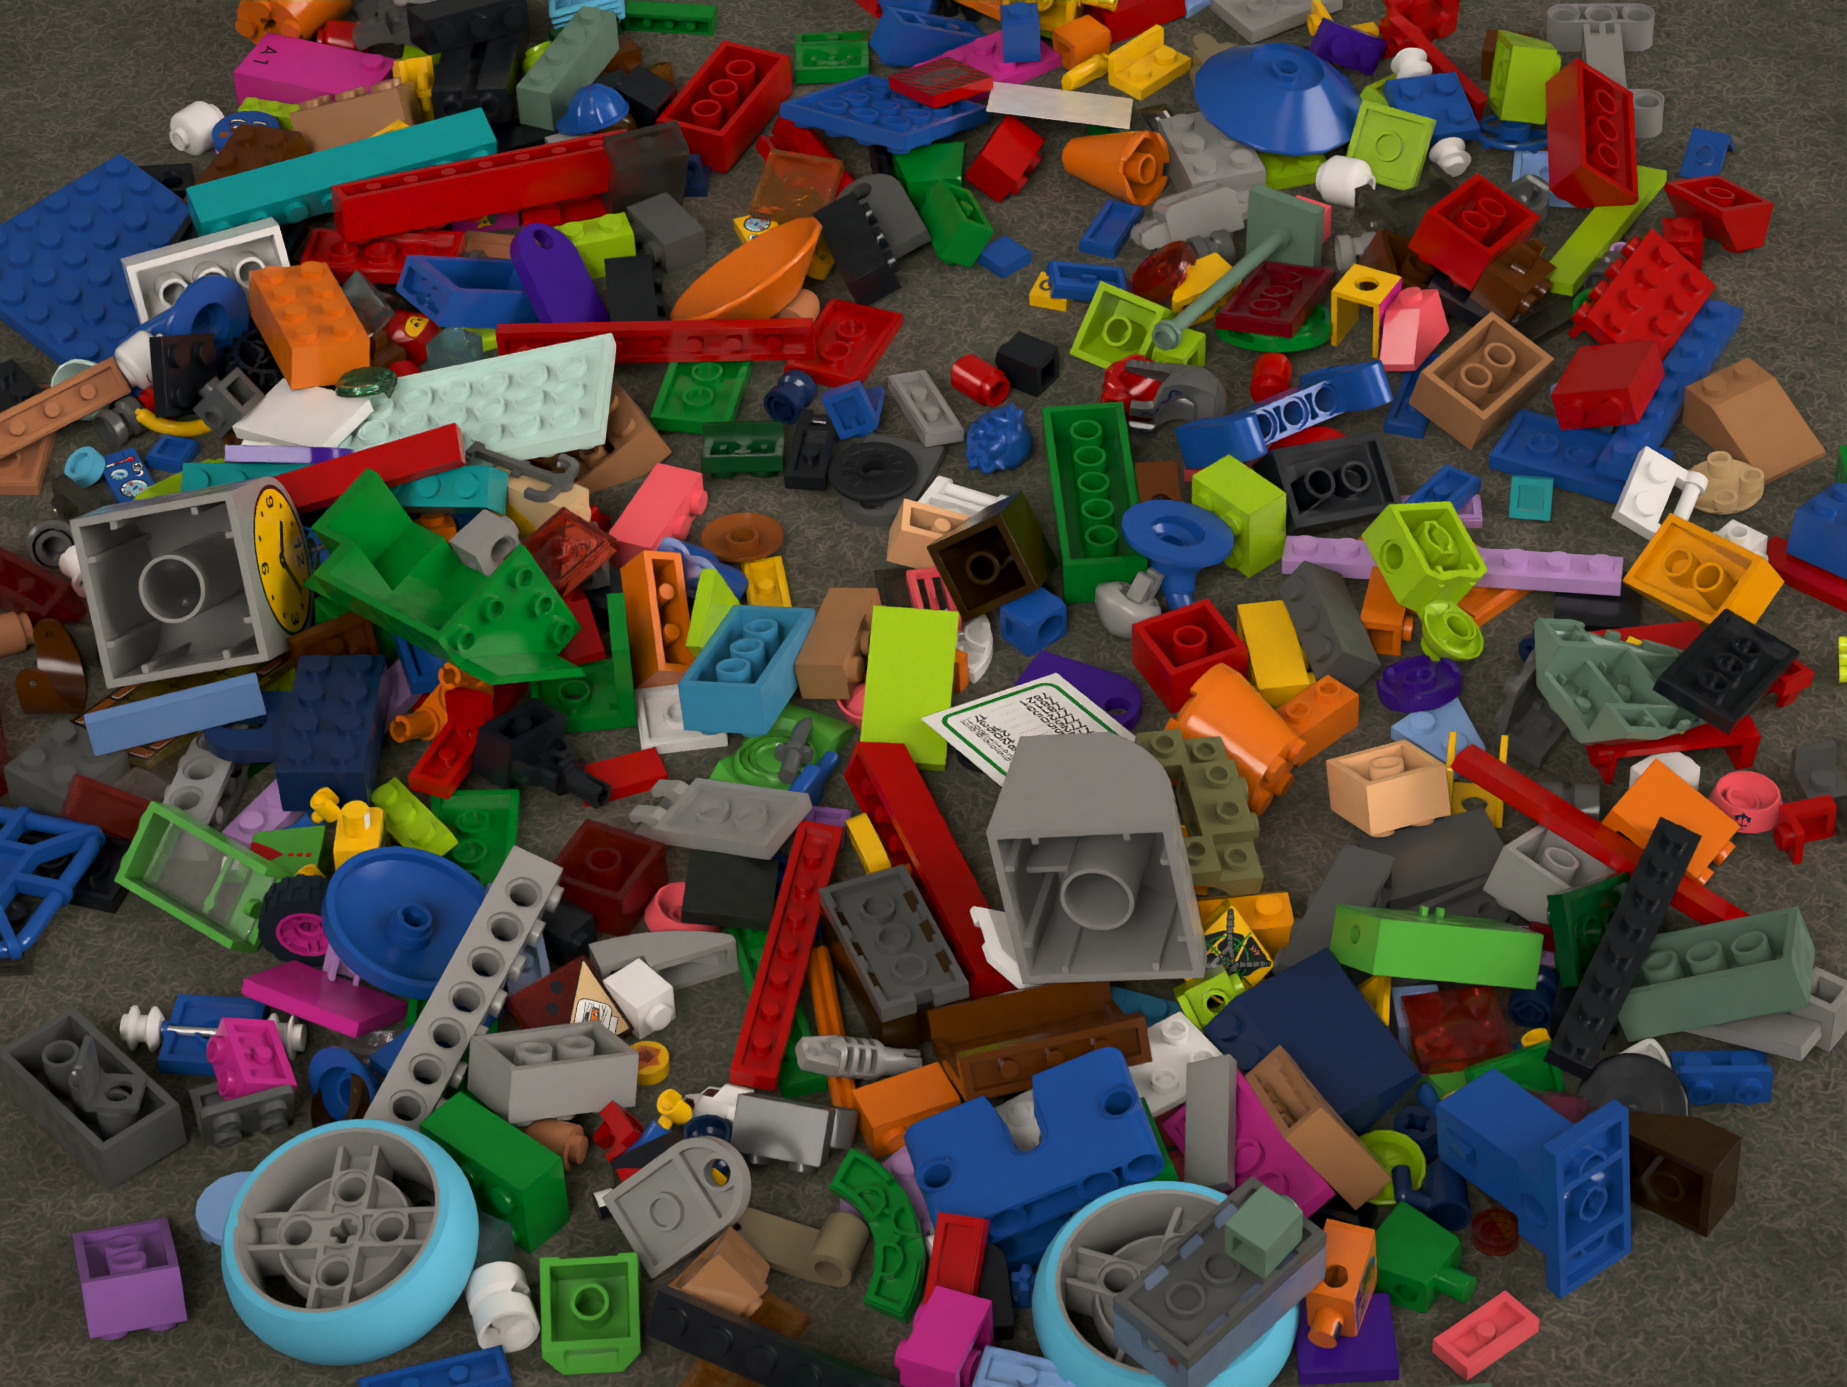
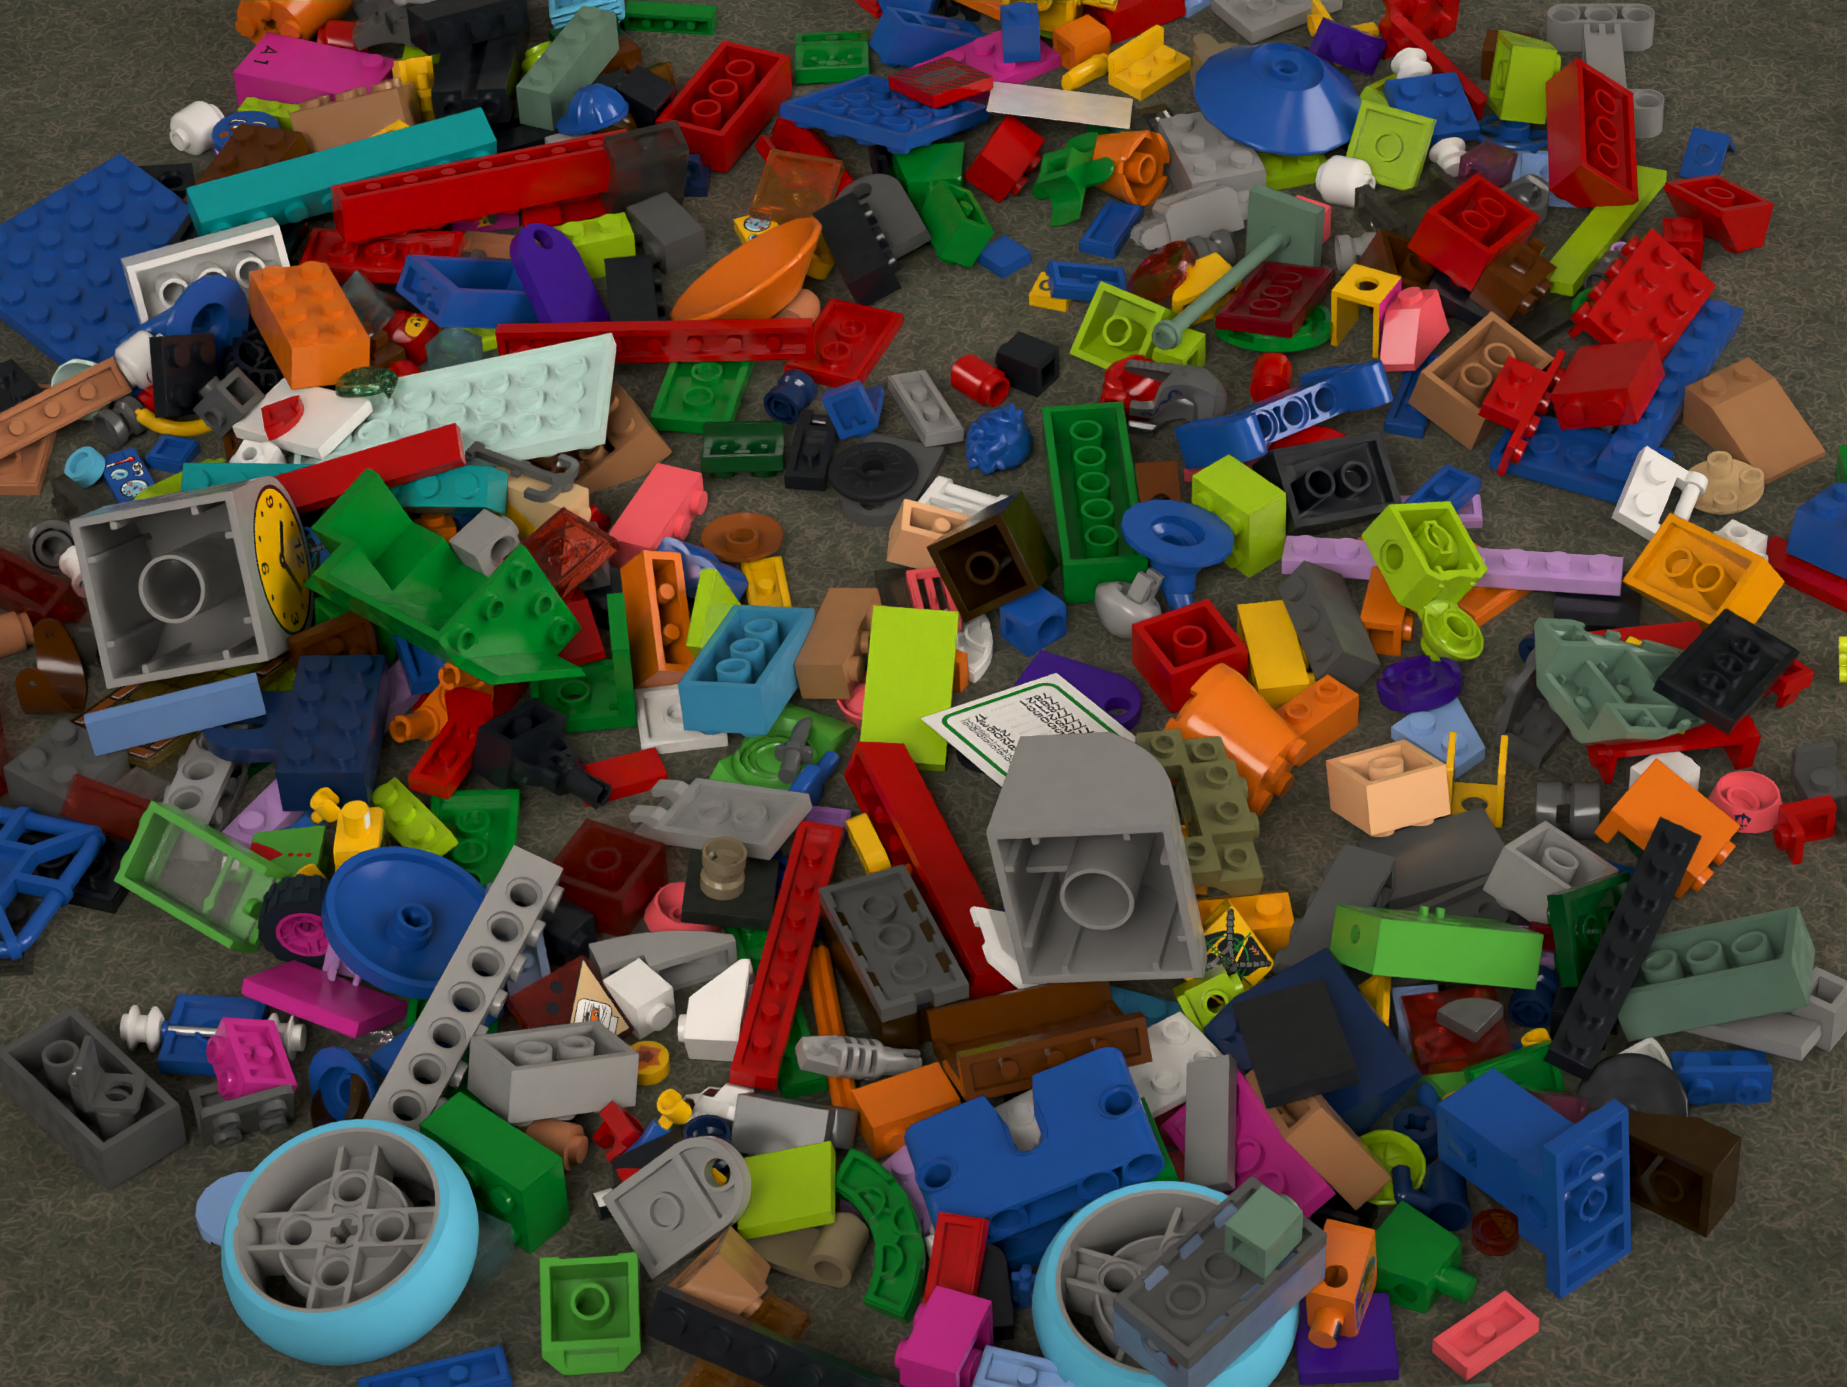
(129, 1278): medium lavender slope -> none
(282, 416): none -> red tile
(282, 454): tile -> none
(502, 1307): white wheel -> none
(717, 1014): none -> white slope
(723, 868): none -> dark tan wheel
(790, 1190): none -> lime tile
(1067, 175): none -> green piece
(1295, 1043): none -> black tile
(1470, 1017): none -> flat silver tile
(1490, 162): none -> clear pink brick
(1516, 399): none -> red bracket
(1531, 497): teal tile -> none
(1582, 830): red tile -> none

